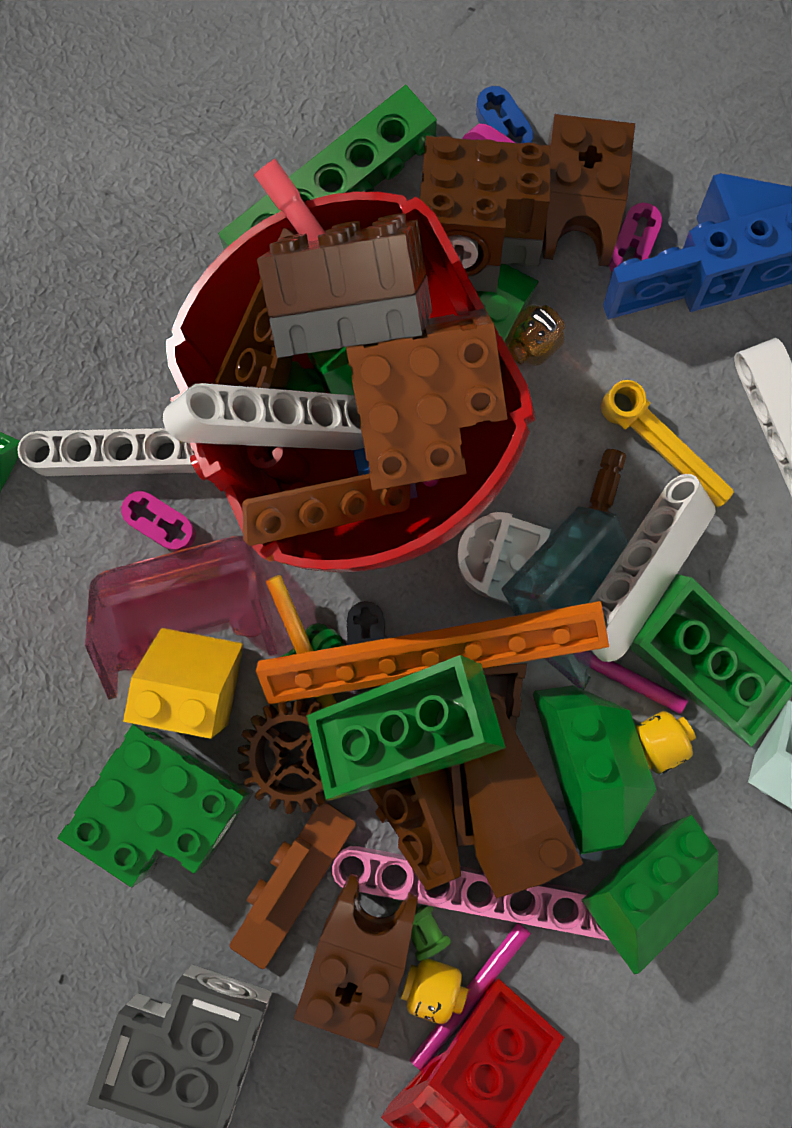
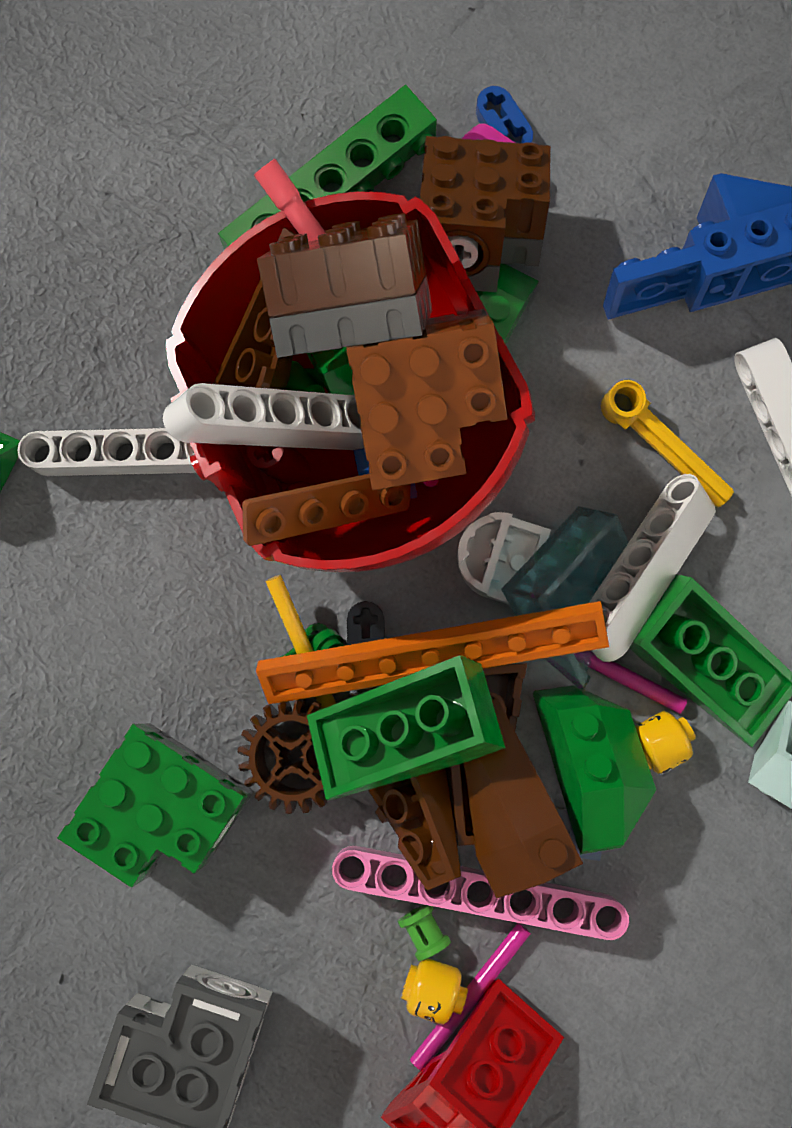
(163, 513): dark pink beam -> none
(174, 592): clear pink windscreen -> none
(185, 684): yellow slope -> none
(291, 885): dark orange bracket -> none
(357, 968): reddish brown brick -> none
(536, 335): clear orange head -> none
(593, 196): reddish brown brick -> none
(607, 480): reddish brown axle -> none
(627, 238): dark pink beam -> none
(656, 891): green slope -> none

